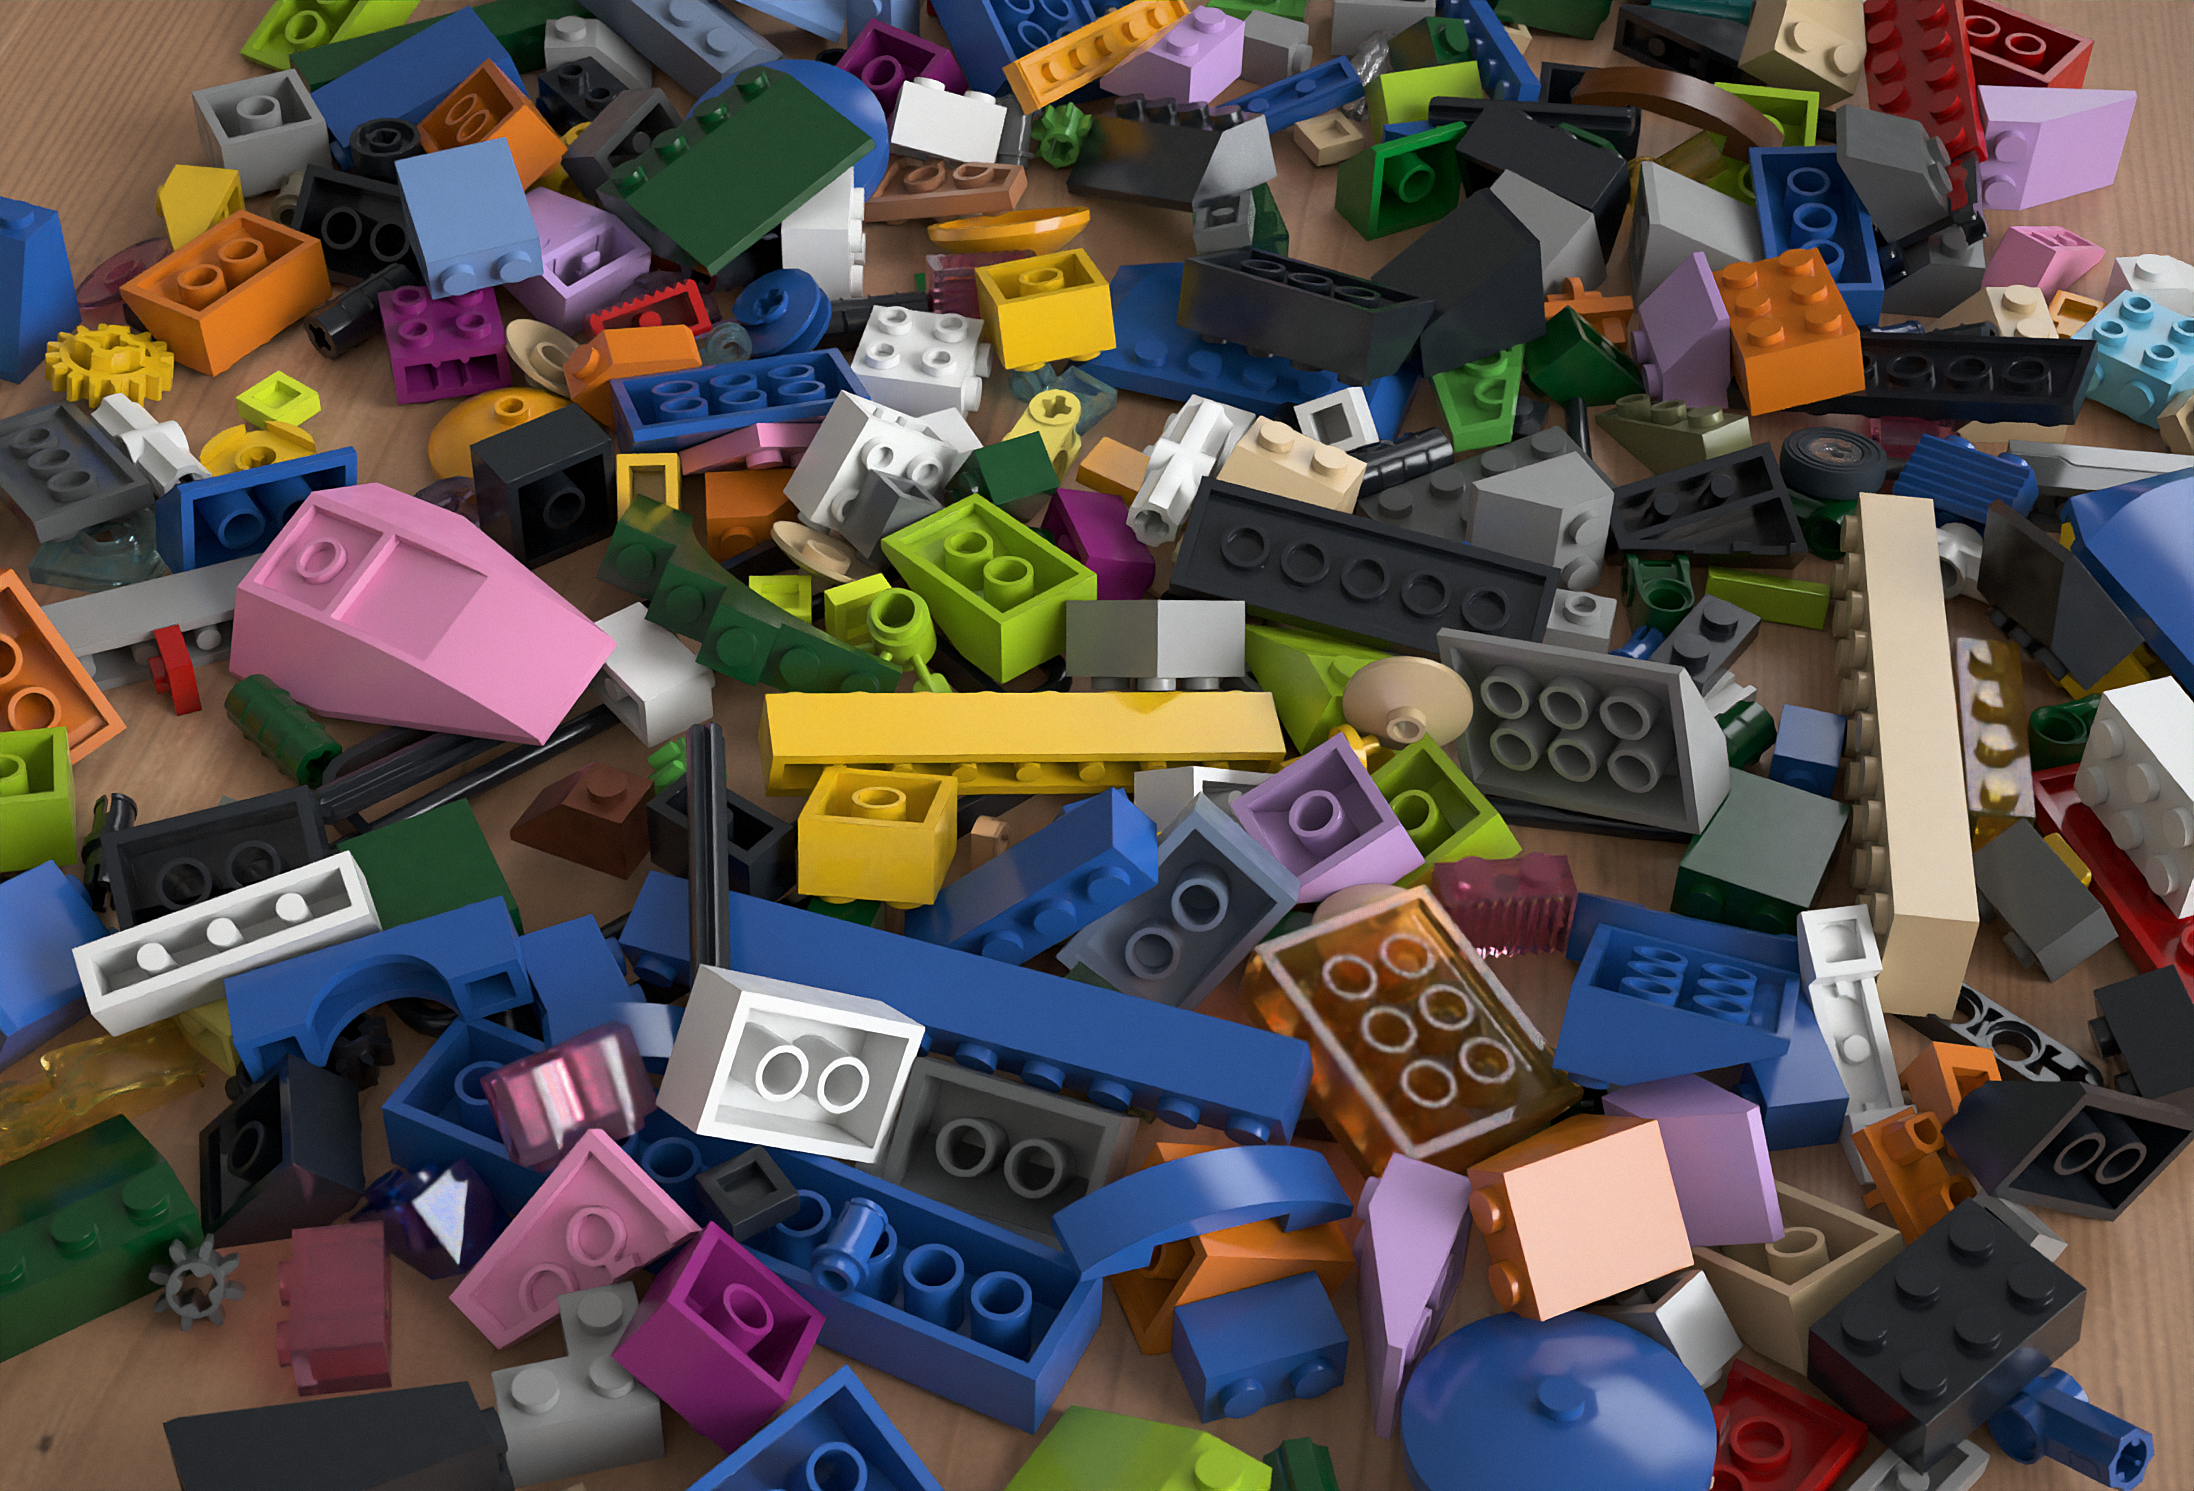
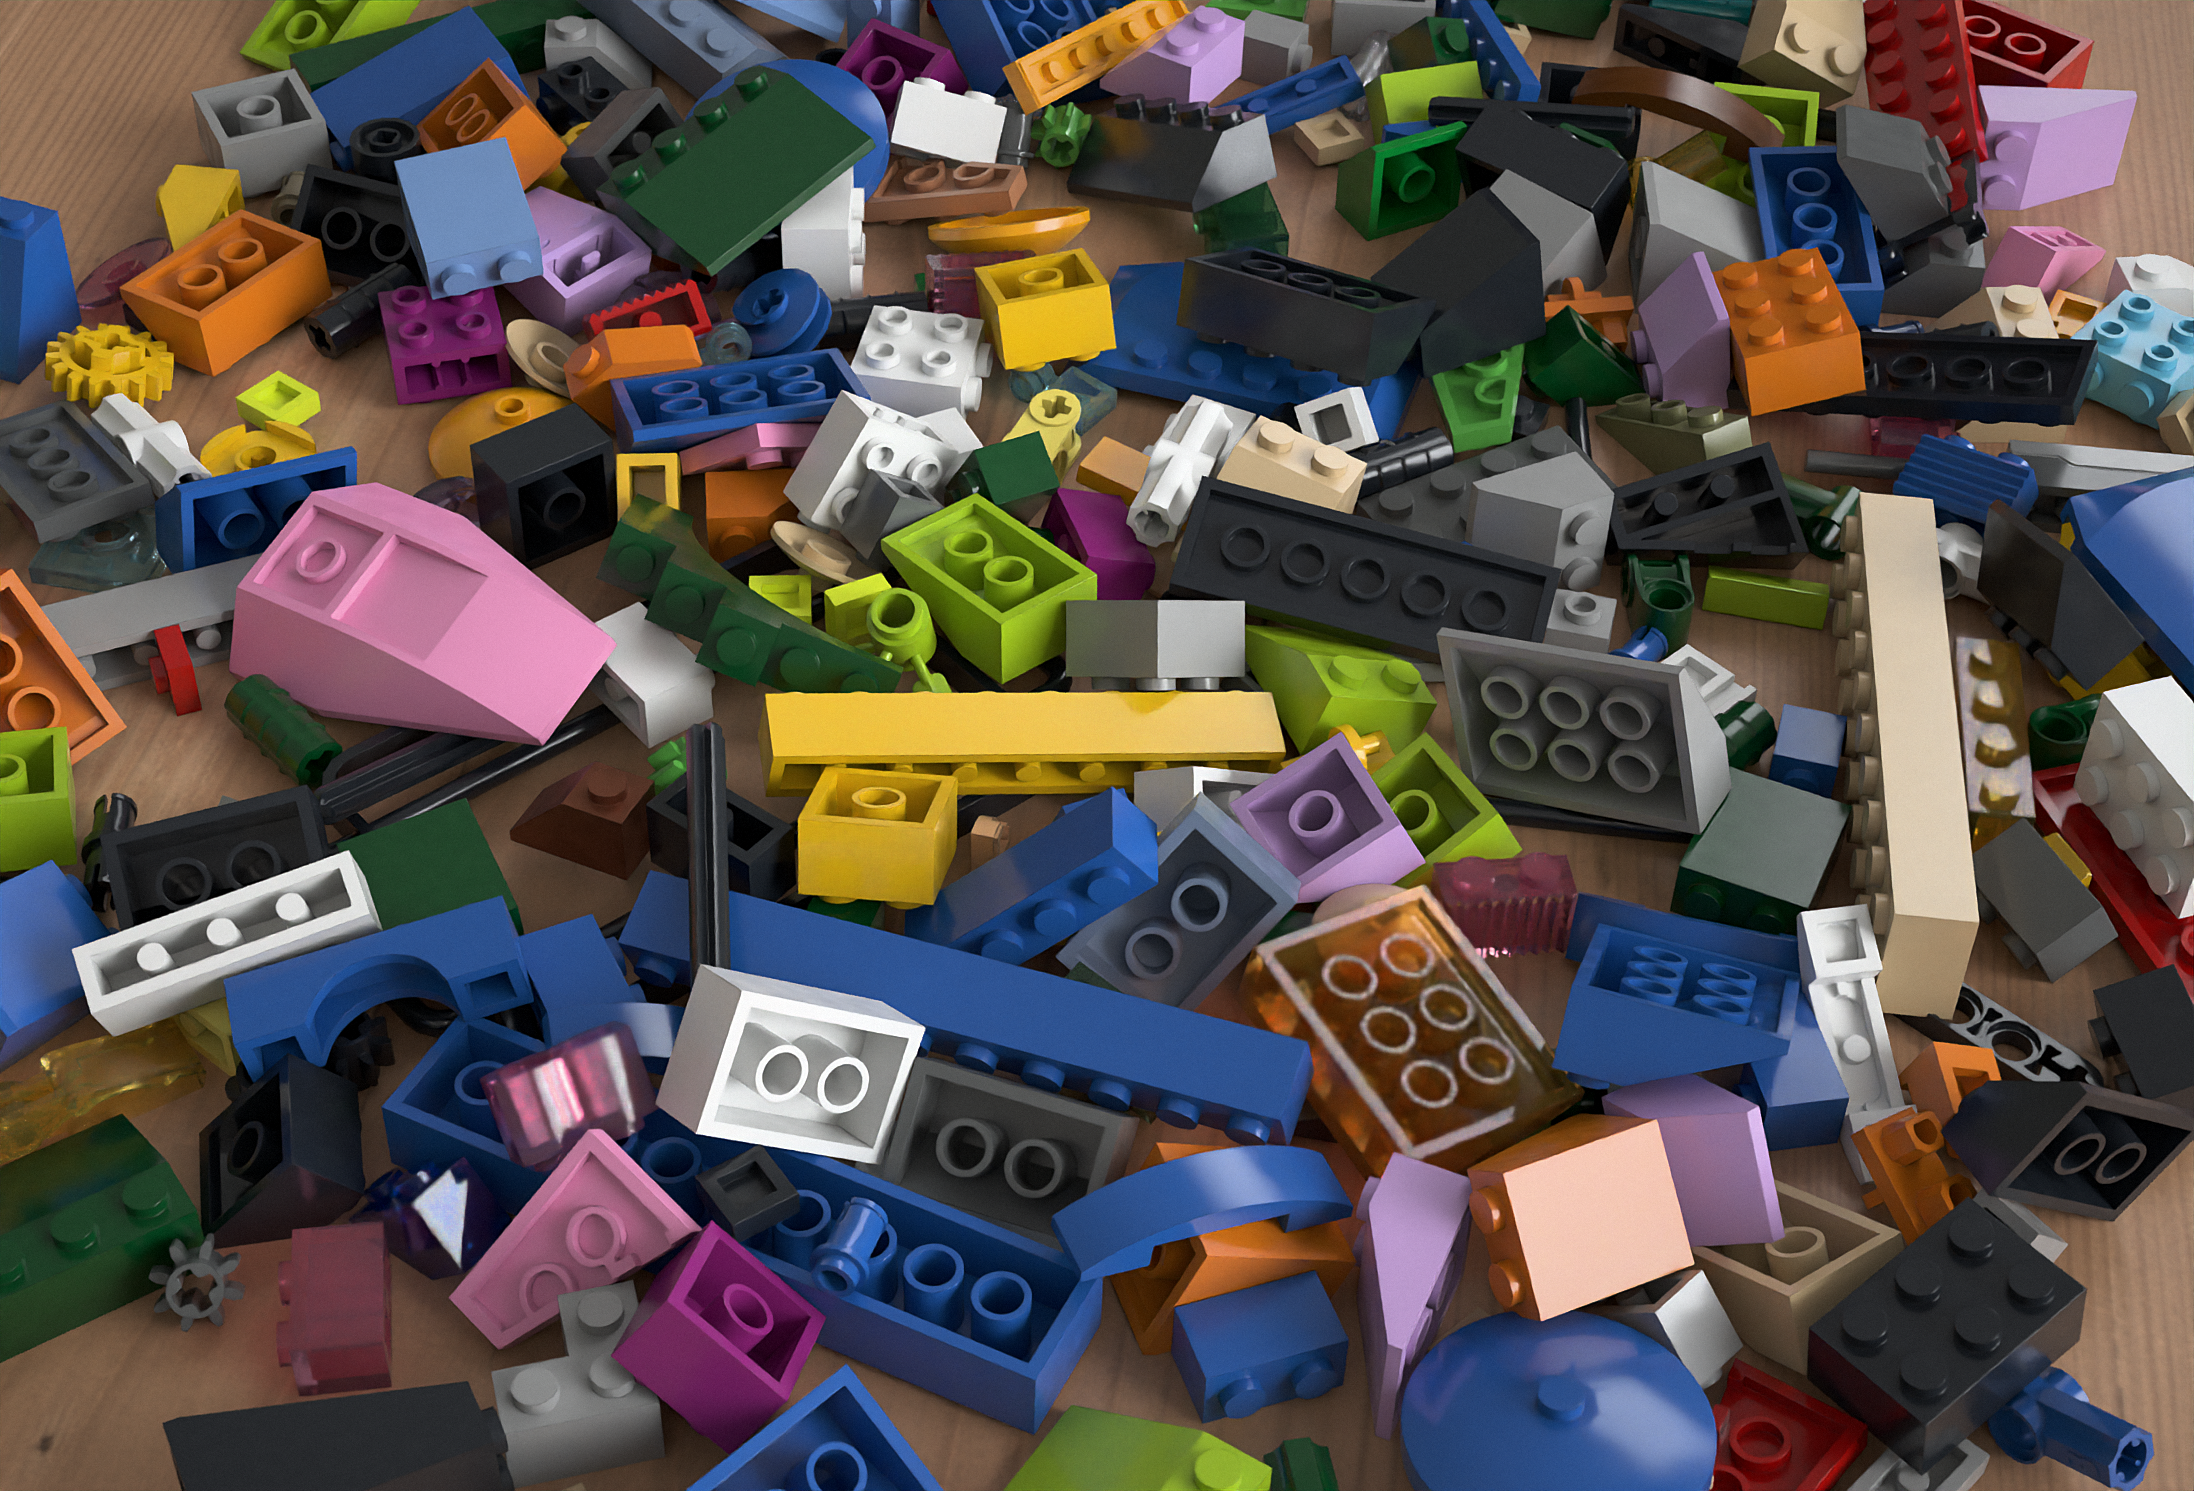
(1225, 224): dark grey plate -> none
(1405, 699): tan dish -> none
(1709, 641): black plate -> none
(1832, 462): black bush -> none

